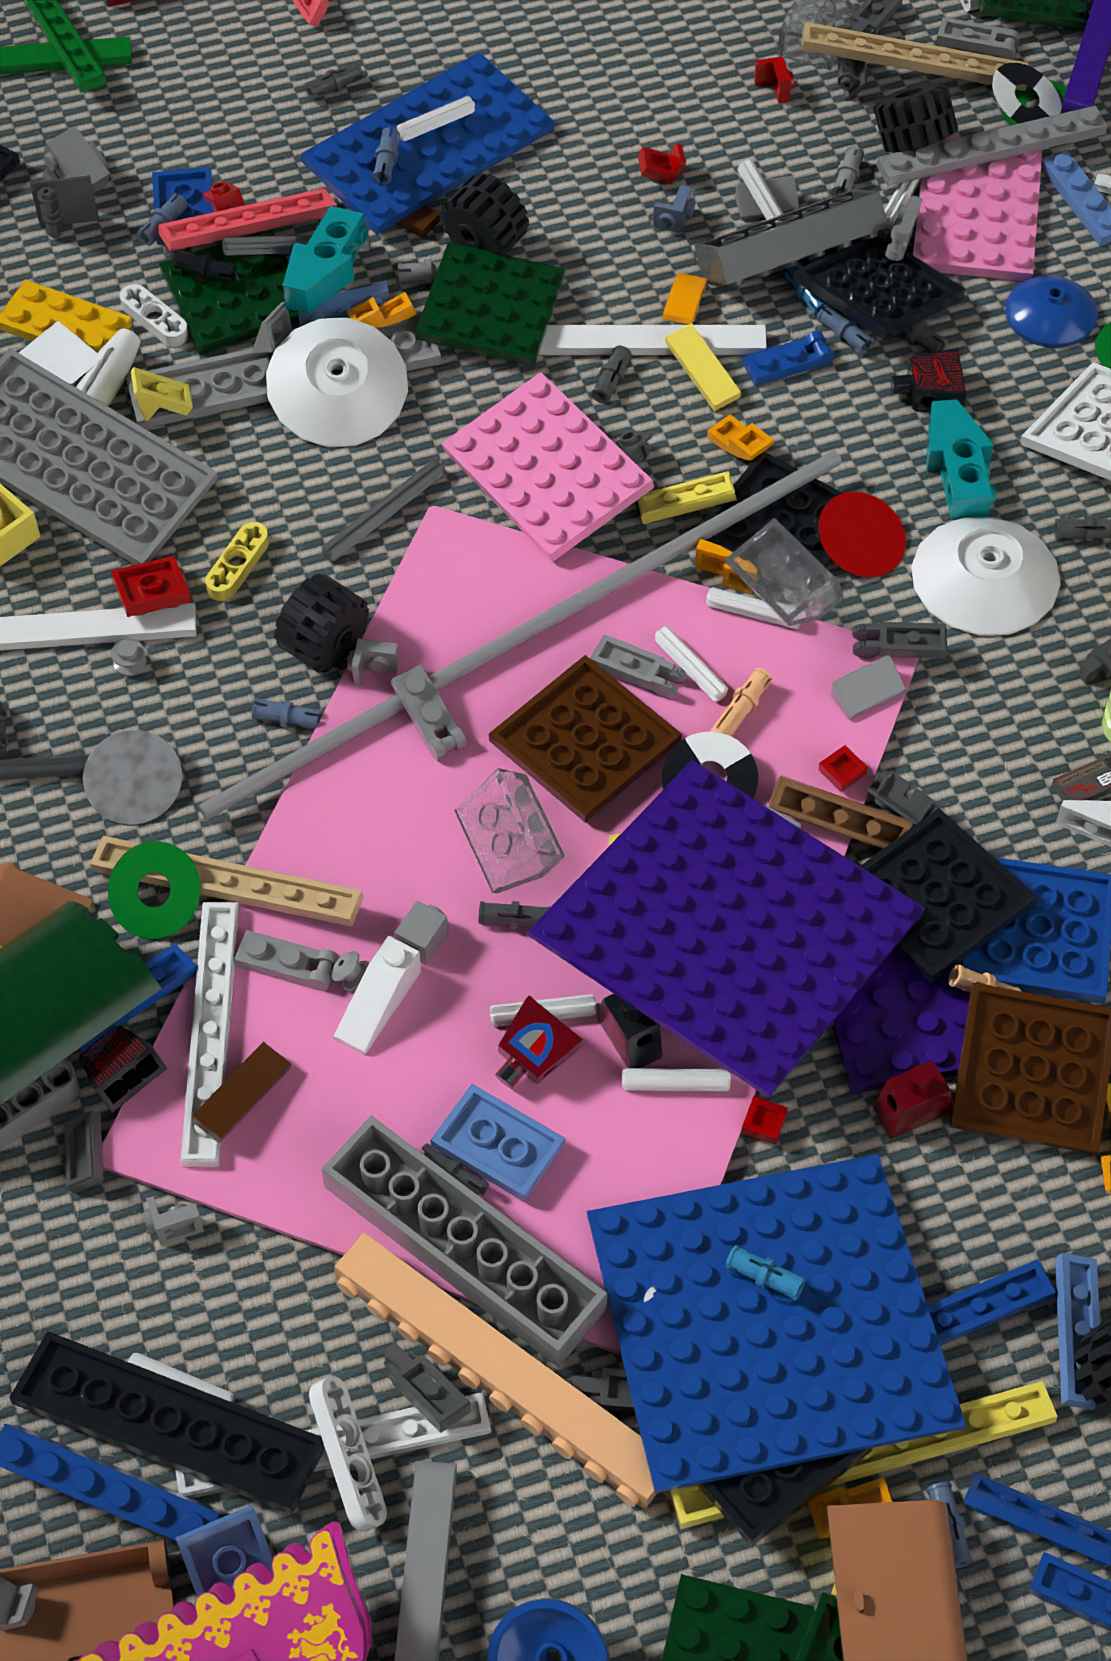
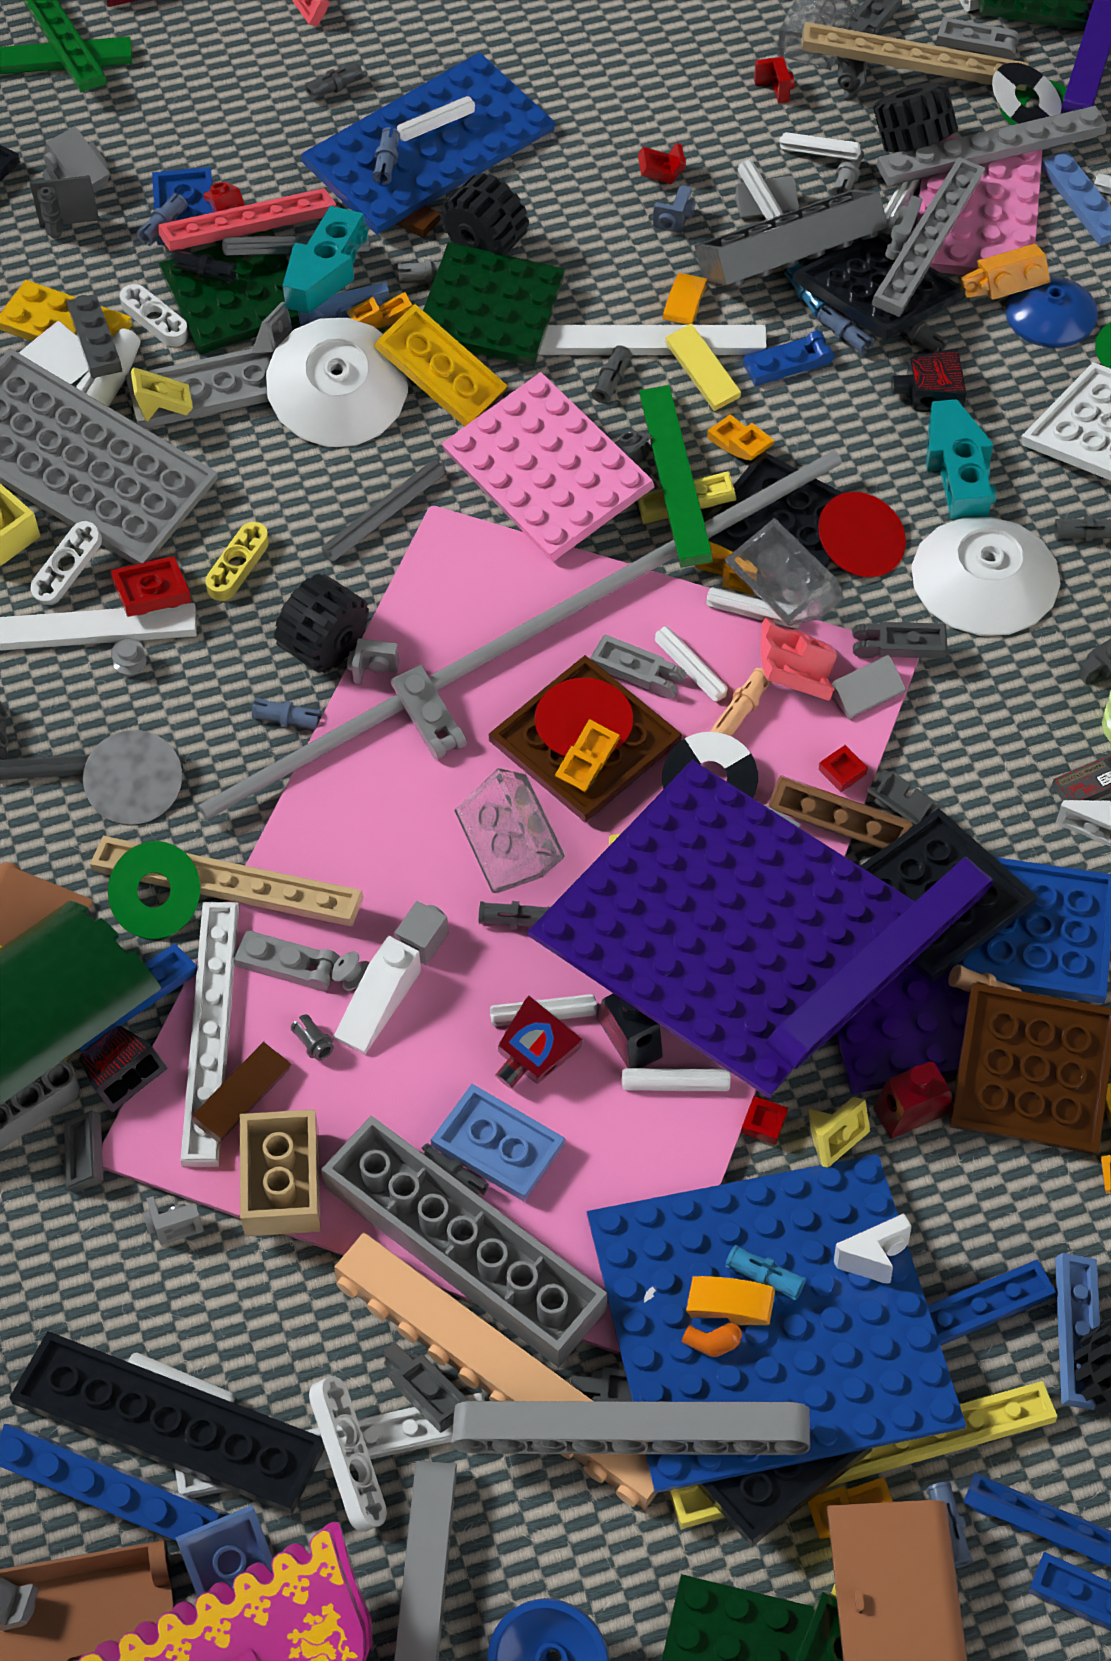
(44, 576): none -> white beam
(94, 336): none -> dark grey plate
(279, 1173): none -> tan brick
(317, 1044): none -> dark grey pin
(440, 365): none -> yellow plate
(570, 705): none -> red sticker
(587, 756): none -> light orange slope
(631, 1428): none -> light grey beam
(675, 477): none -> green tile
(715, 1342): none -> orange arm
(730, 1298): none -> light orange slope
(796, 660): none -> coral slope
(820, 146): none -> white axle
(838, 1131): none -> light yellow slope
(867, 1251): none -> white slope
(879, 963): none -> dark purple beam
(928, 237): none -> light grey plate
(1008, 273): none -> light orange hinge

